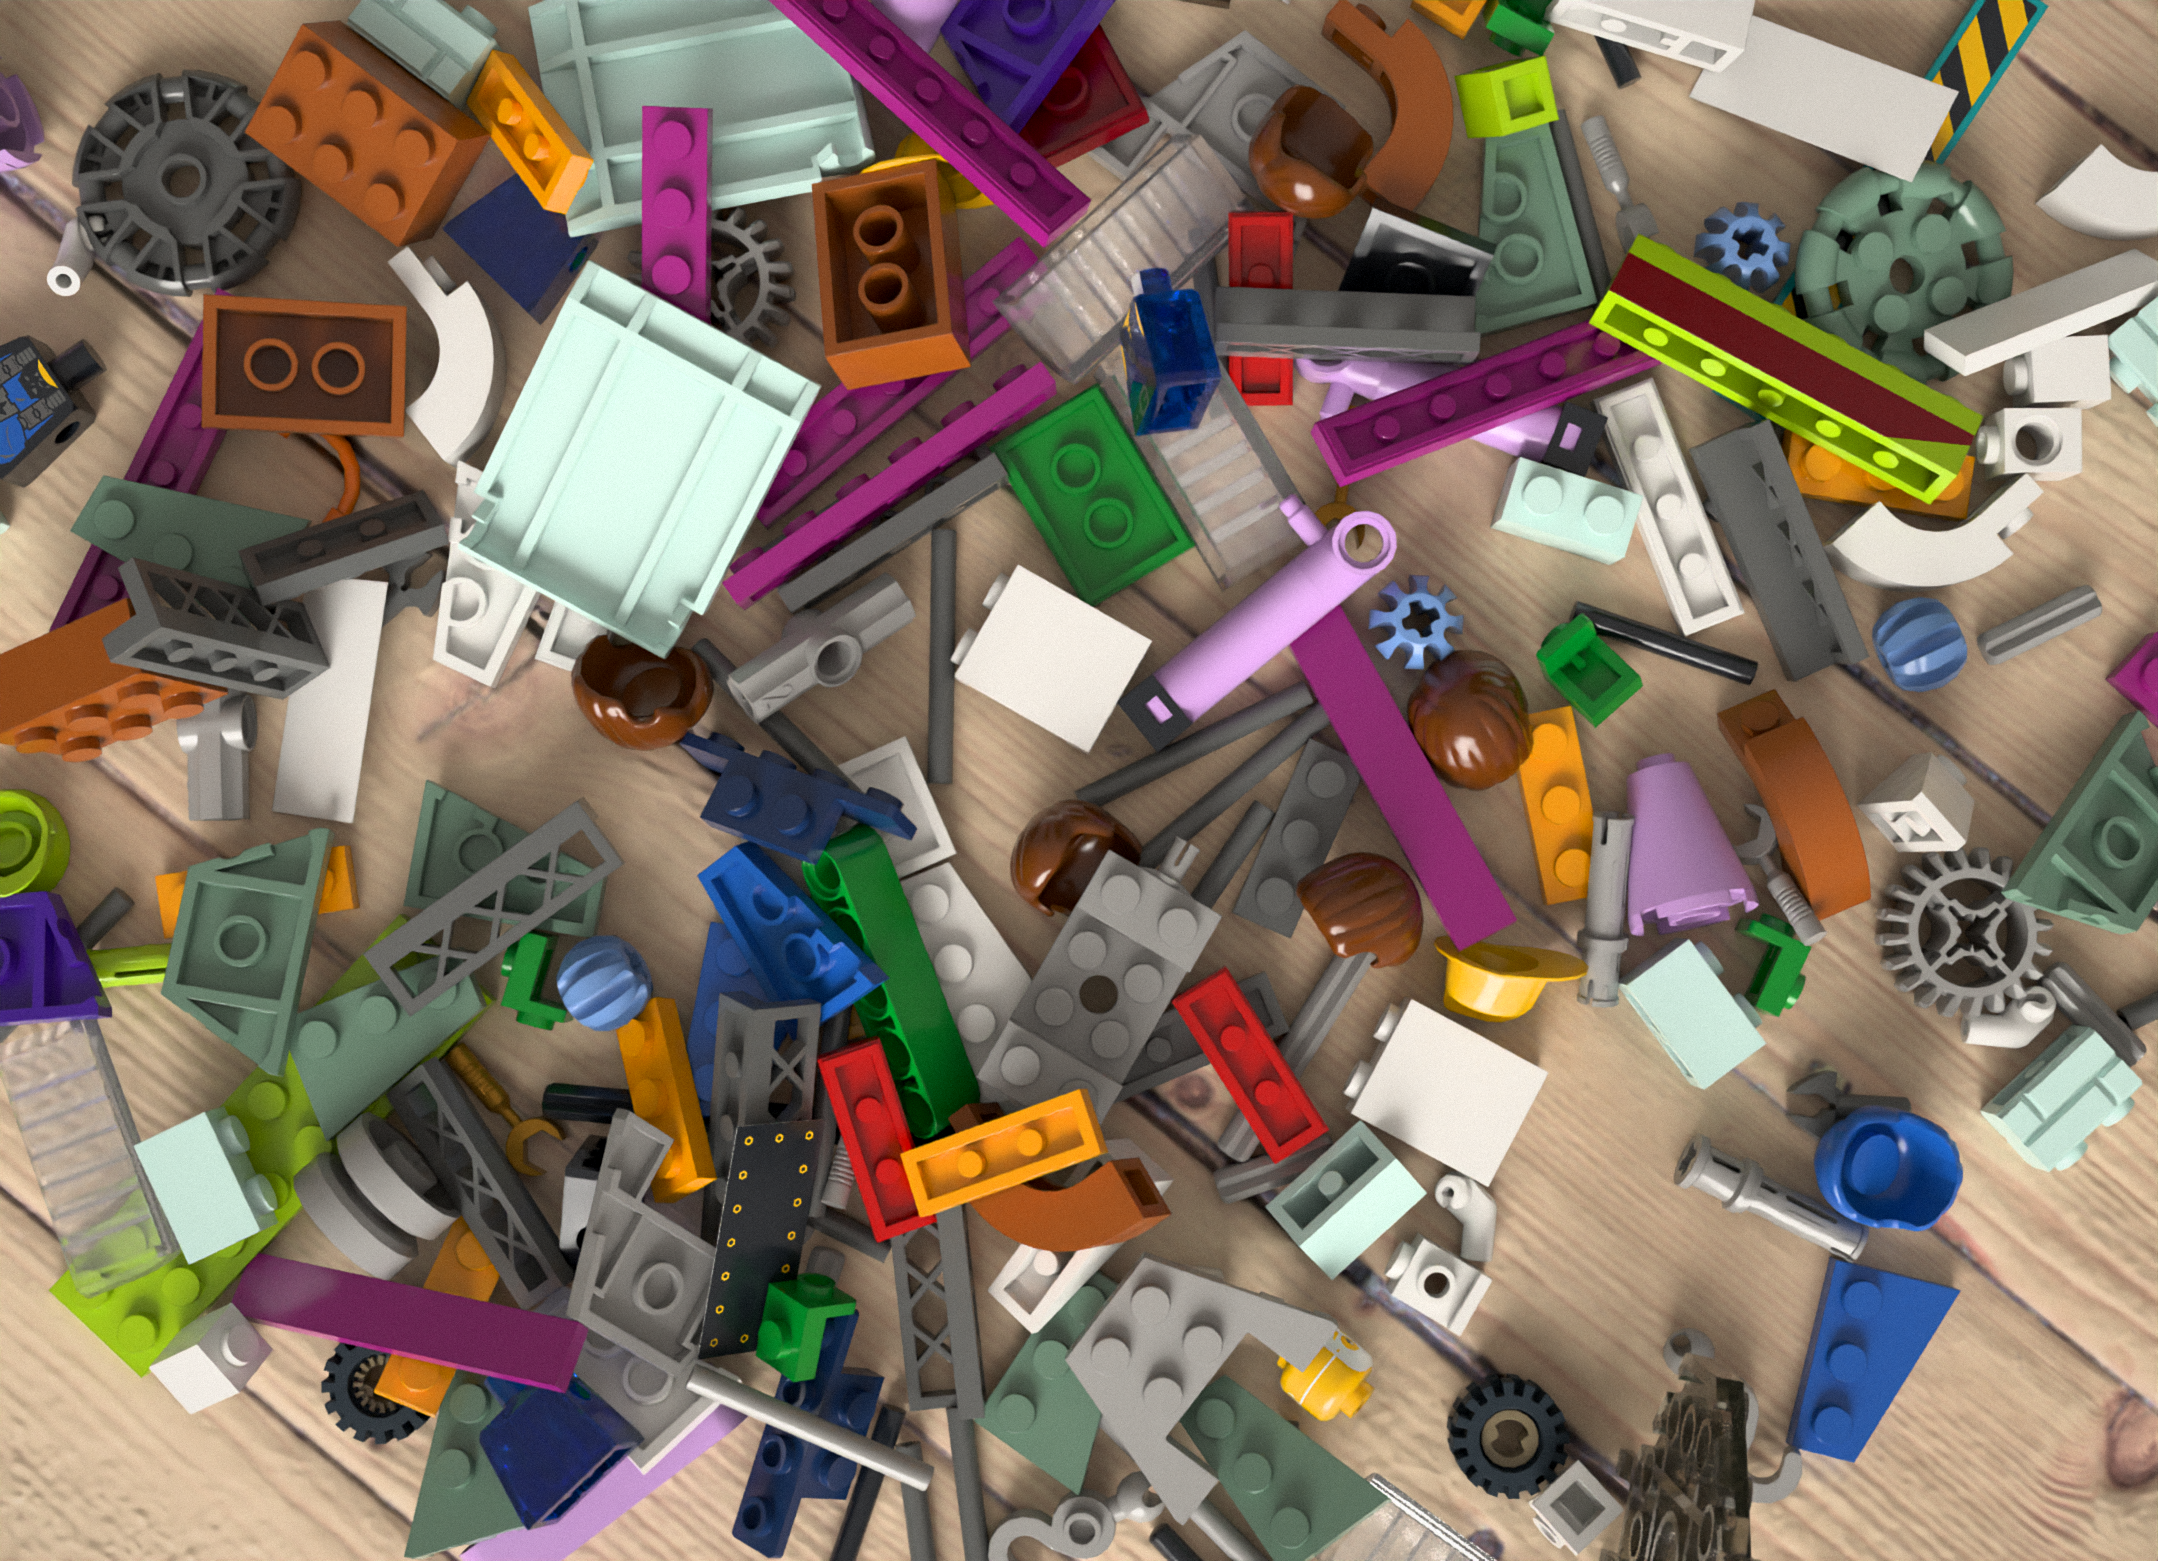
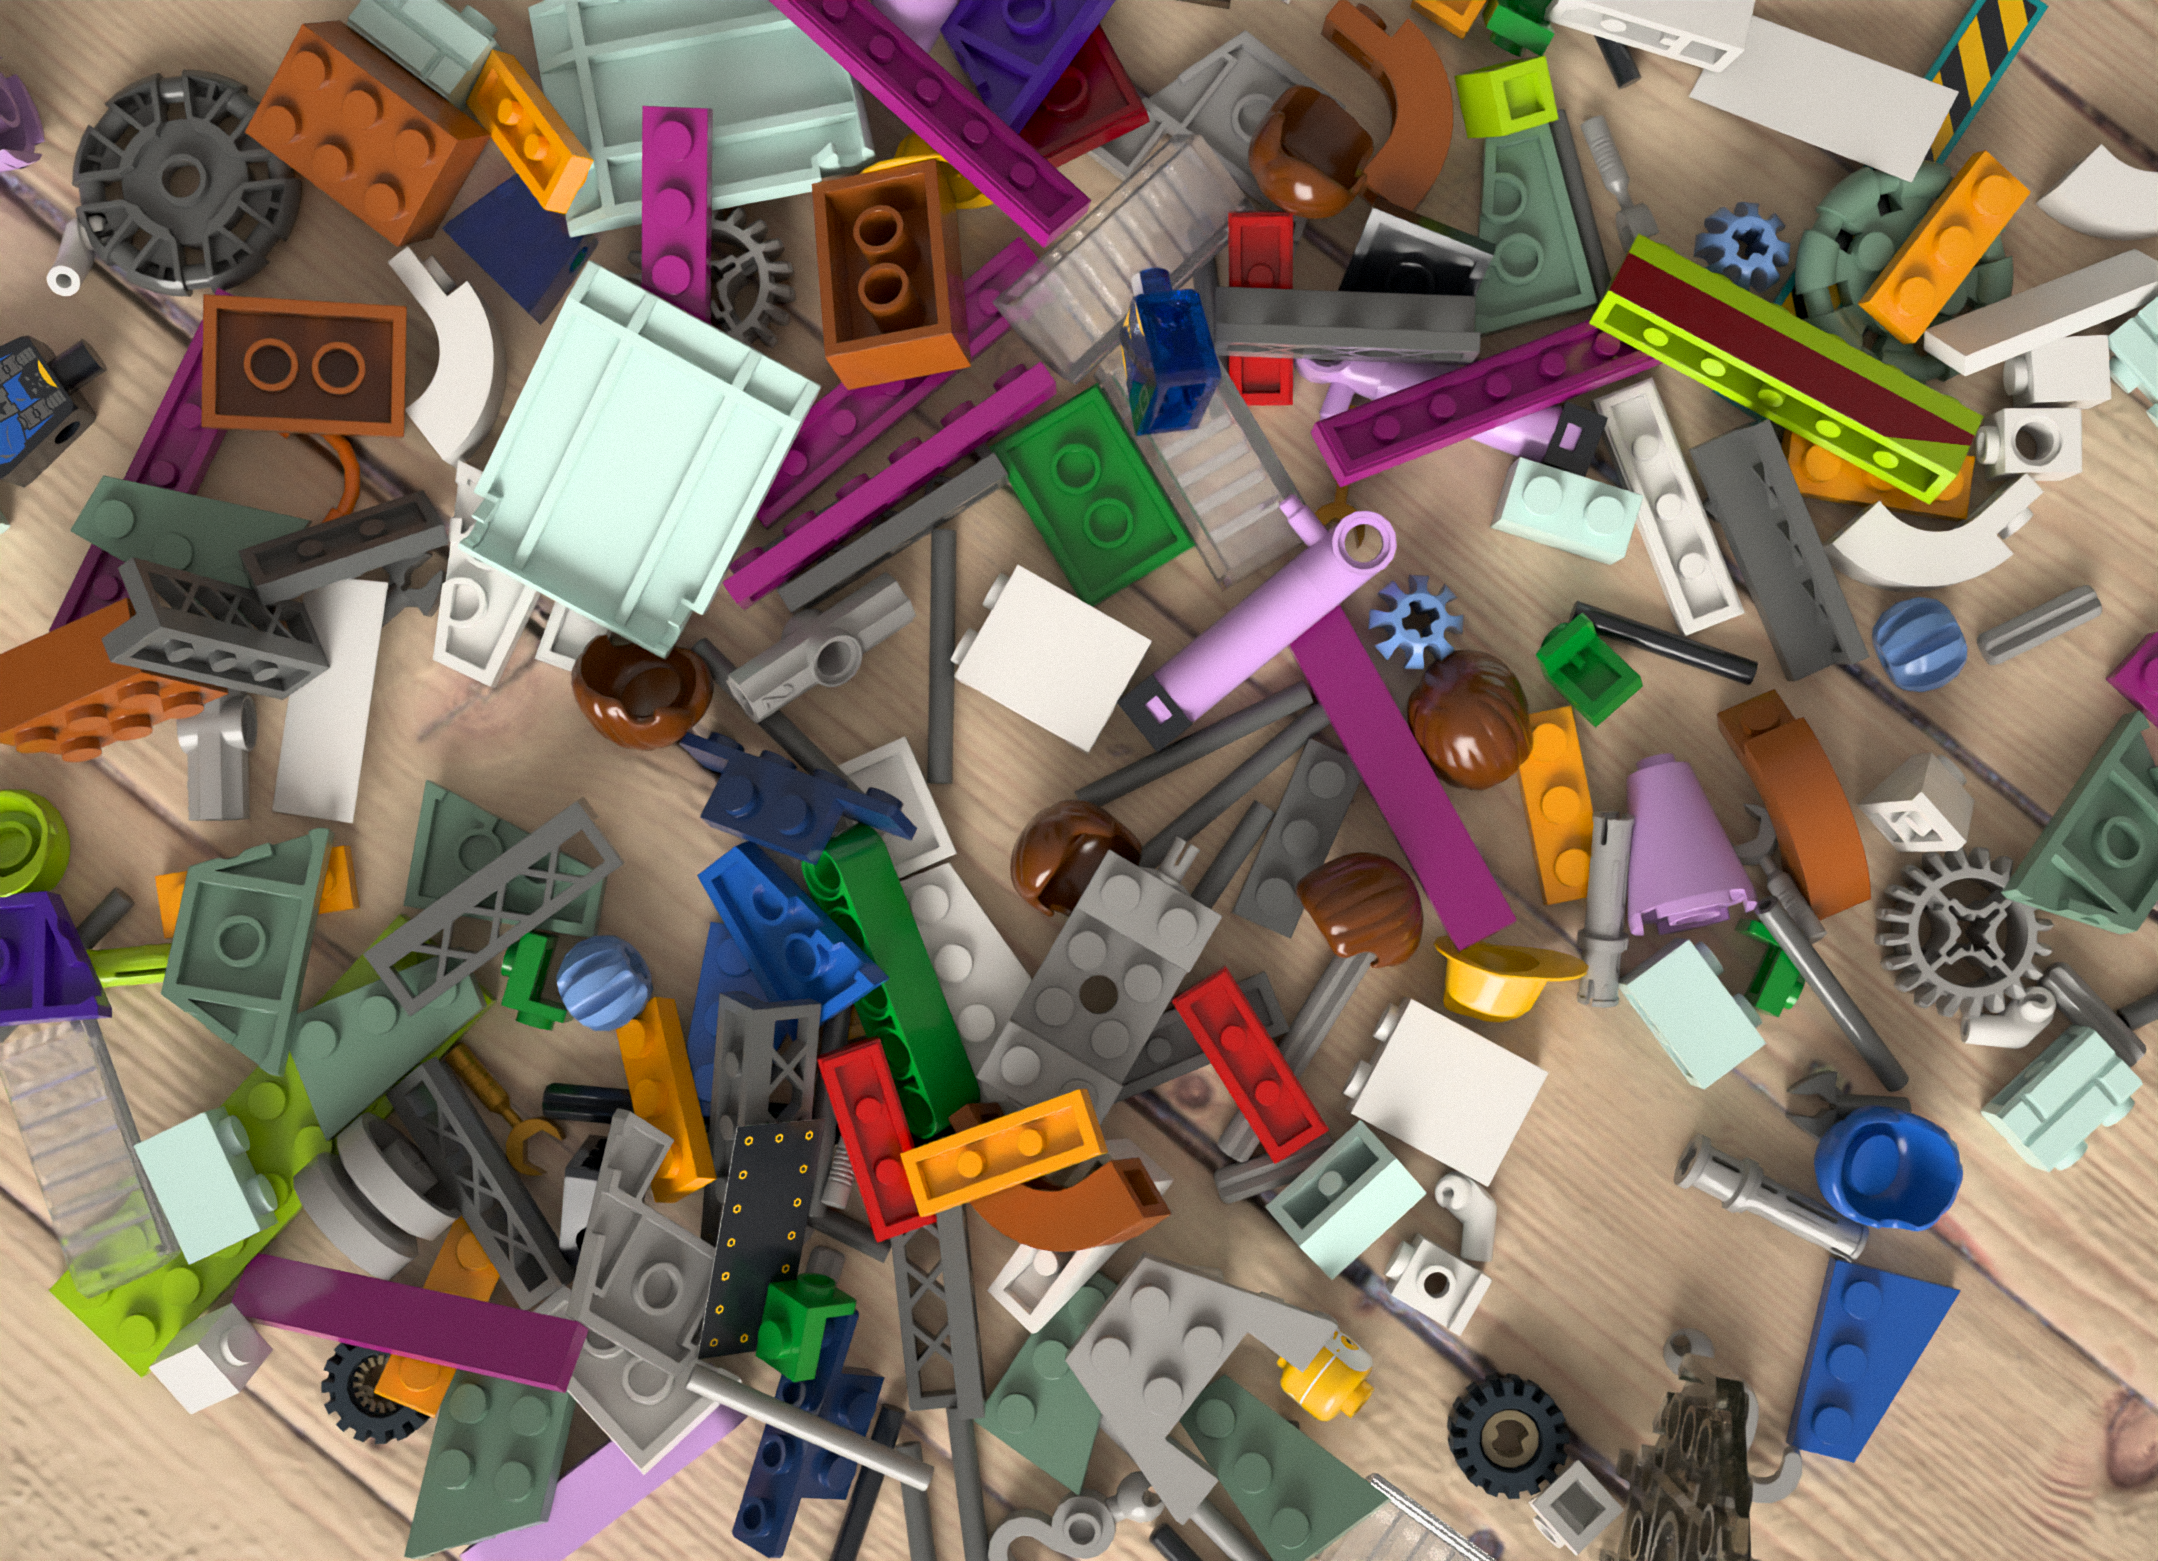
(553, 1446): clear blue torso -> none
(1831, 993): none -> dark grey piece
(1944, 247): none -> light orange plate

